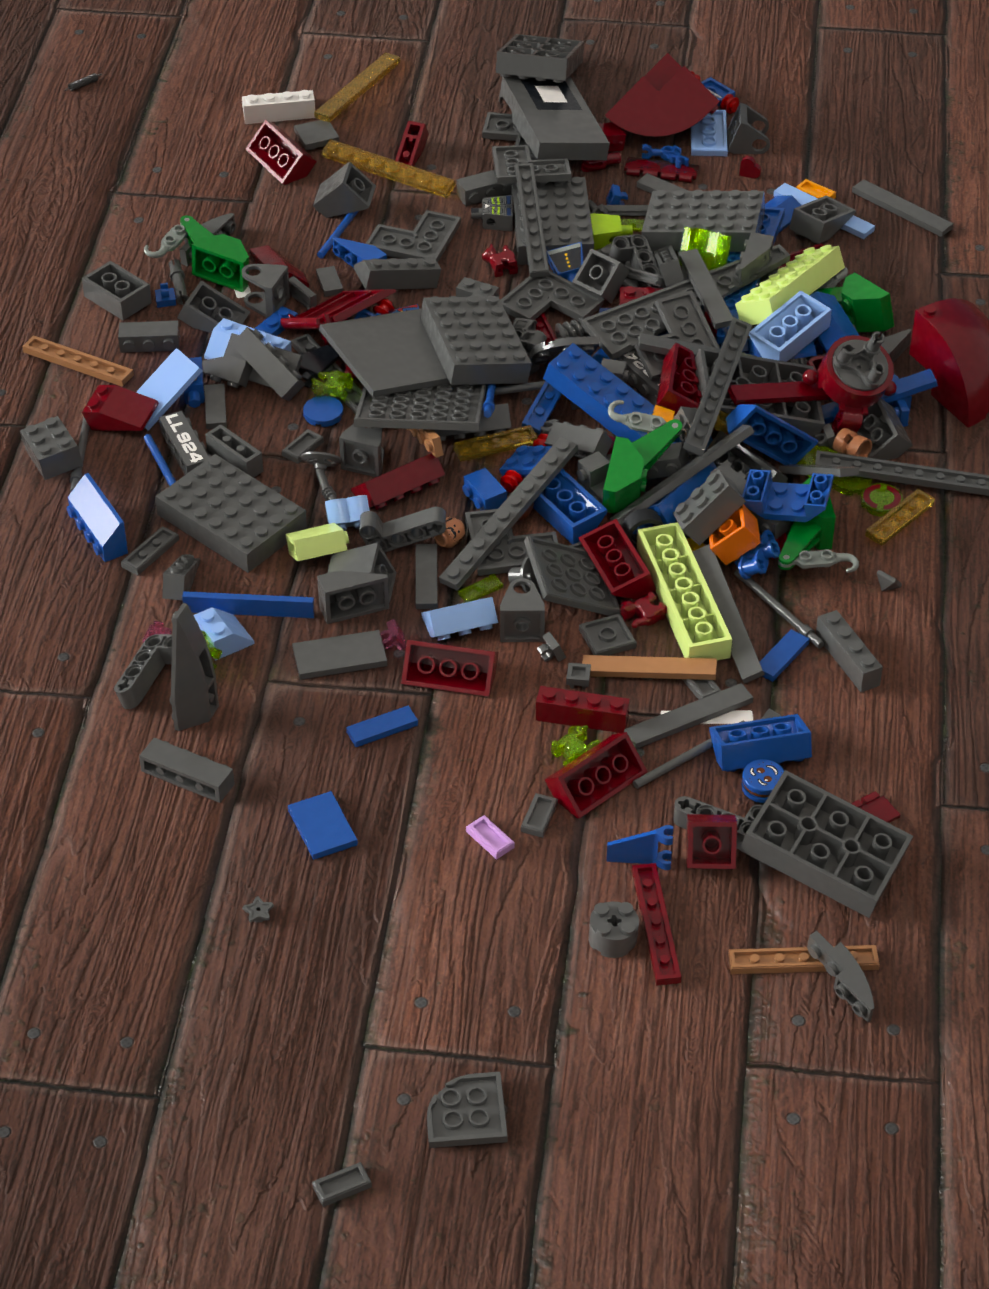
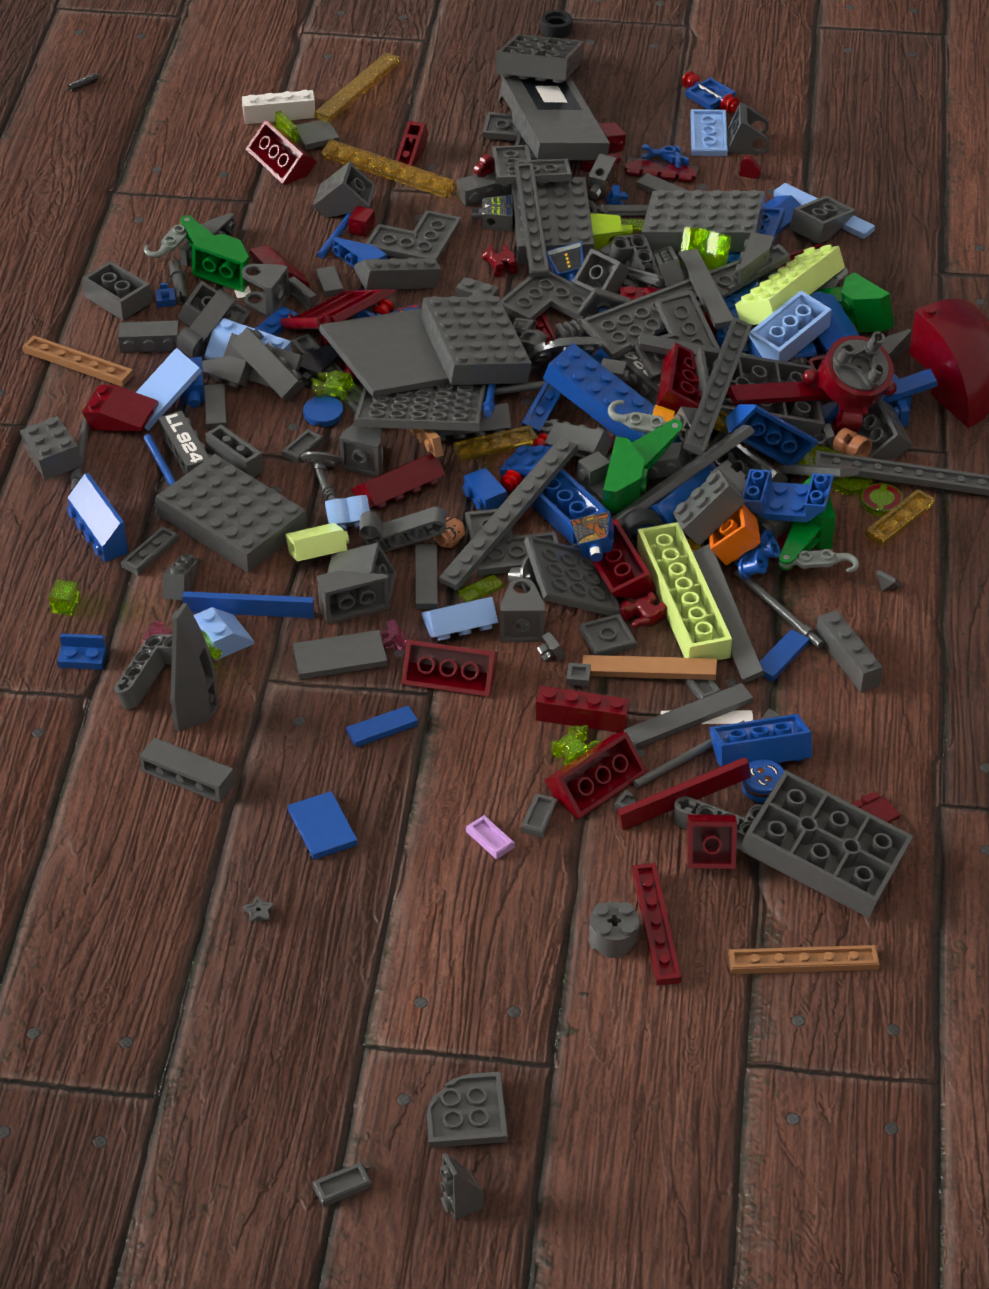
(64, 597): none -> clear neon green brick
(82, 651): none -> blue bracket
(194, 338): none -> dark grey beam
(286, 125): none -> clear neon green tile
(361, 221): none -> dark red brick
(460, 1189): none -> dark grey slope
(485, 166): none -> dark red tile
(556, 17): none -> black tyre
(594, 534): none -> torso
(600, 299): none -> dark grey tile
(602, 176): none -> dark grey torso
(625, 799): none -> dark grey tile
(643, 848): blue flag -> none
(663, 101): dark red brick -> none
(693, 788): none -> dark red tile
(815, 189): light orange tile -> none
(849, 980): dark grey slope -> none
(902, 208): dark grey tile -> none

